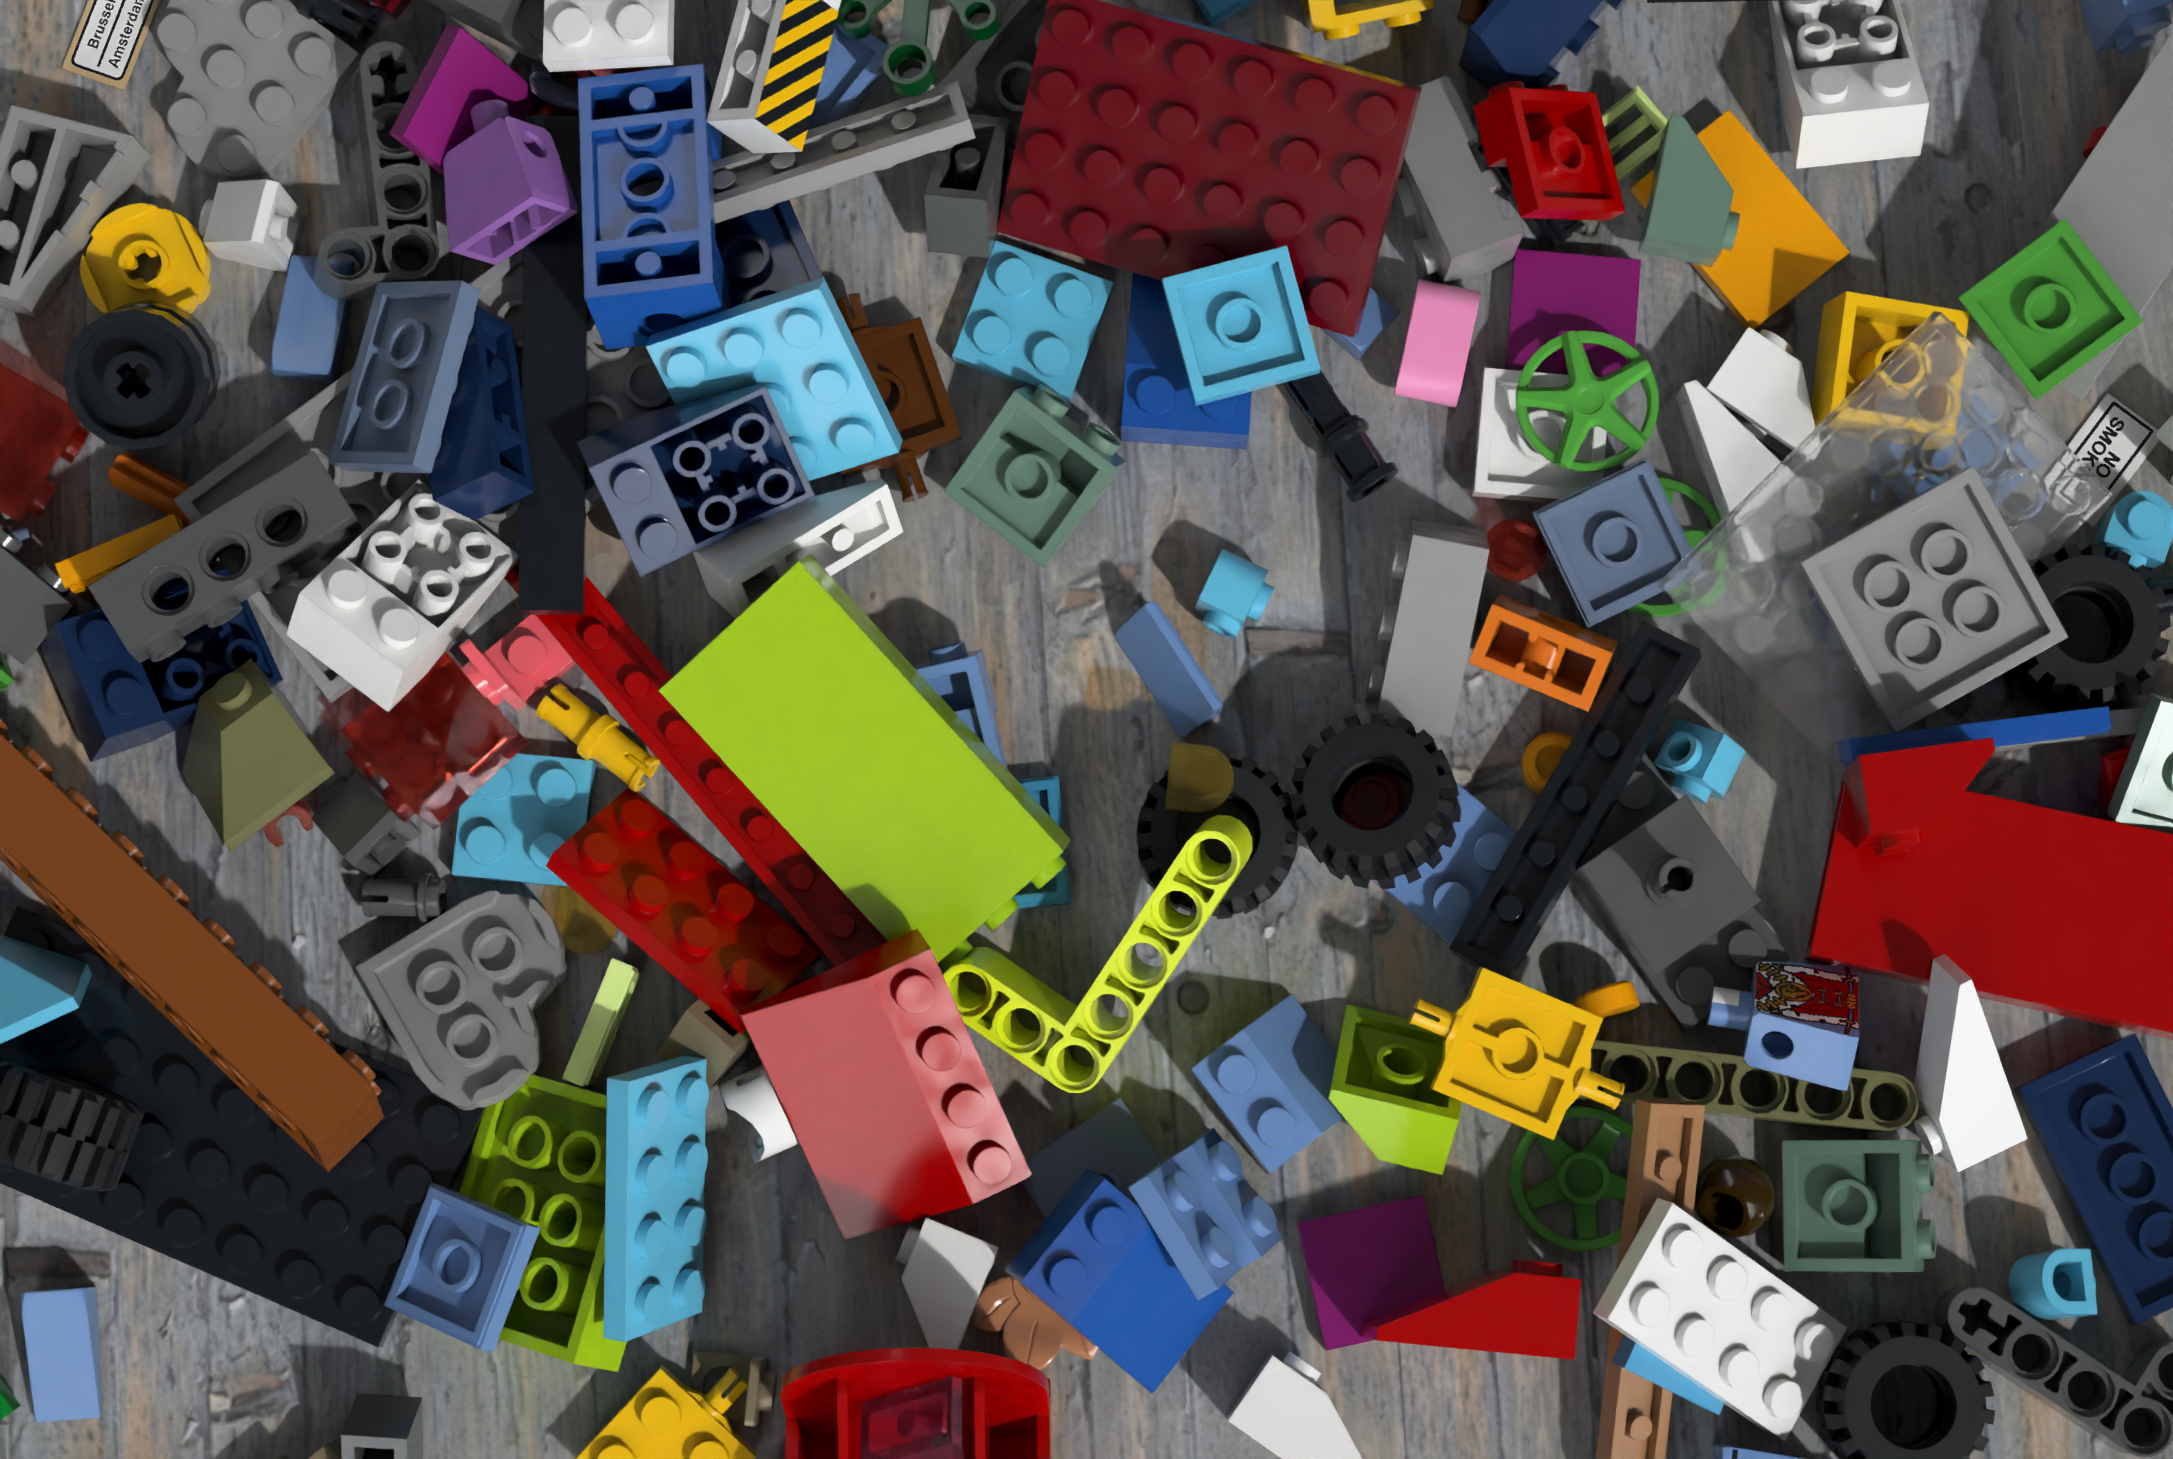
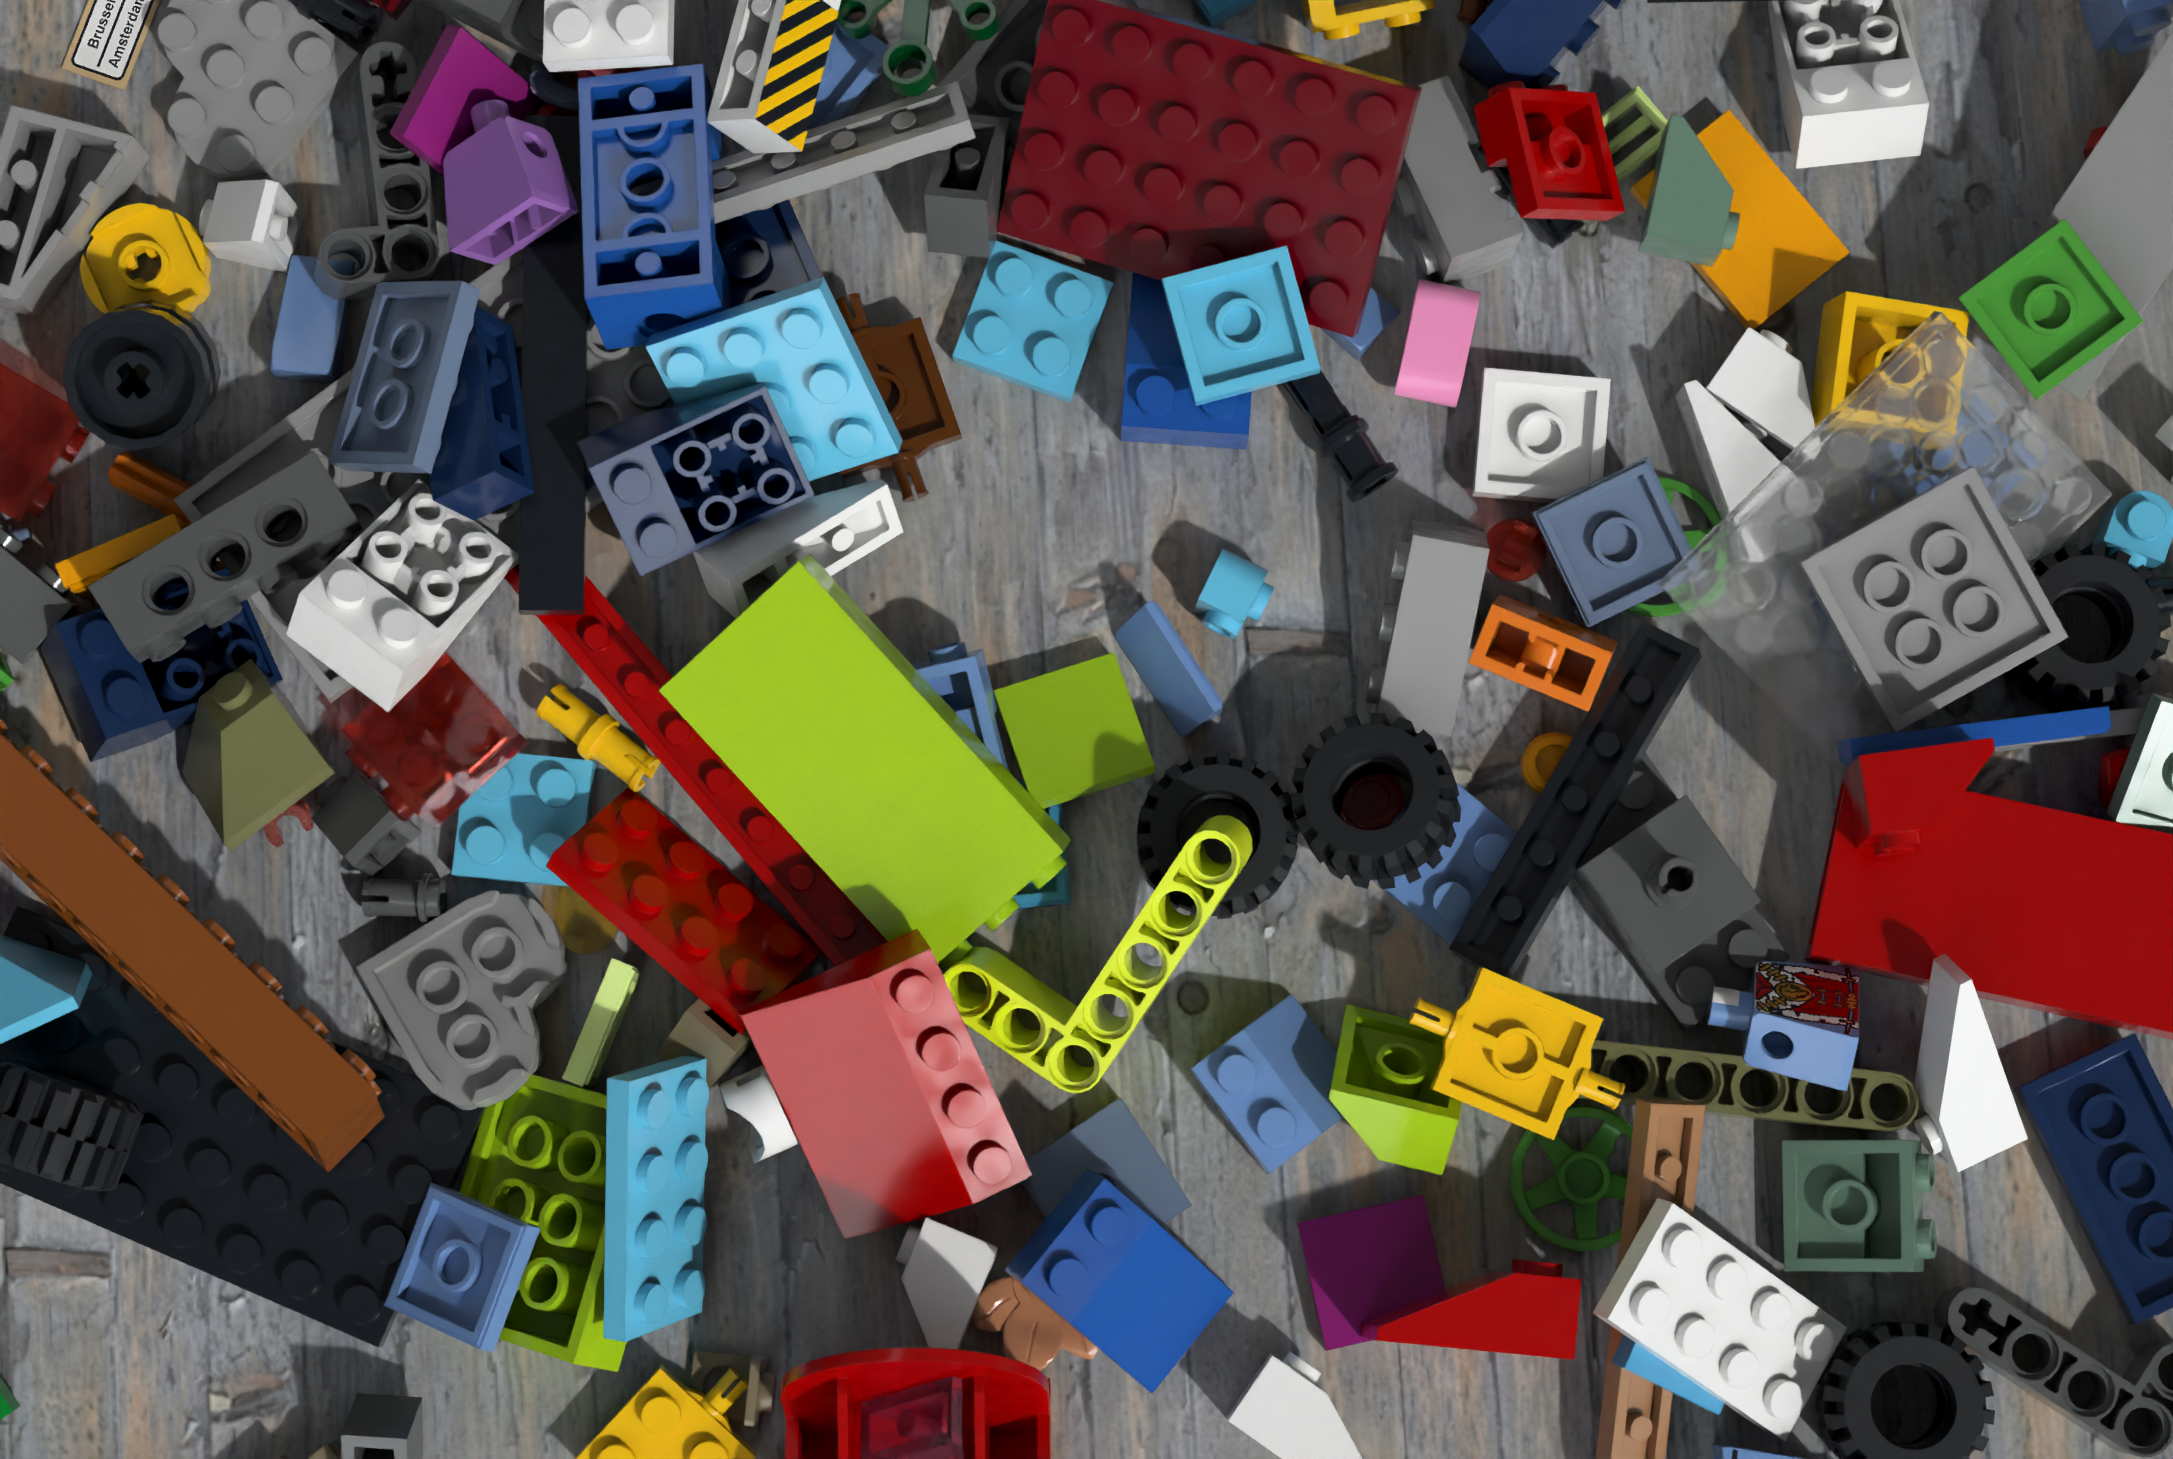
(63, 1353): medium blue slope -> none
(517, 664): coral bracket -> none
(1036, 472): sand green plate -> none
(1074, 731): none -> lime tile
(1197, 778): clear yellow tile -> none
(1206, 1212): medium blue plate -> none
(1566, 294): magenta tile -> none
(1587, 400): bright green wheel -> none
(1609, 1000): light orange tile -> none
(1699, 761): medium azure plate -> none
(1734, 1196): dark brown piece -> none
(2054, 1284): medium azure plate -> none
(2113, 446): white sticker -> none

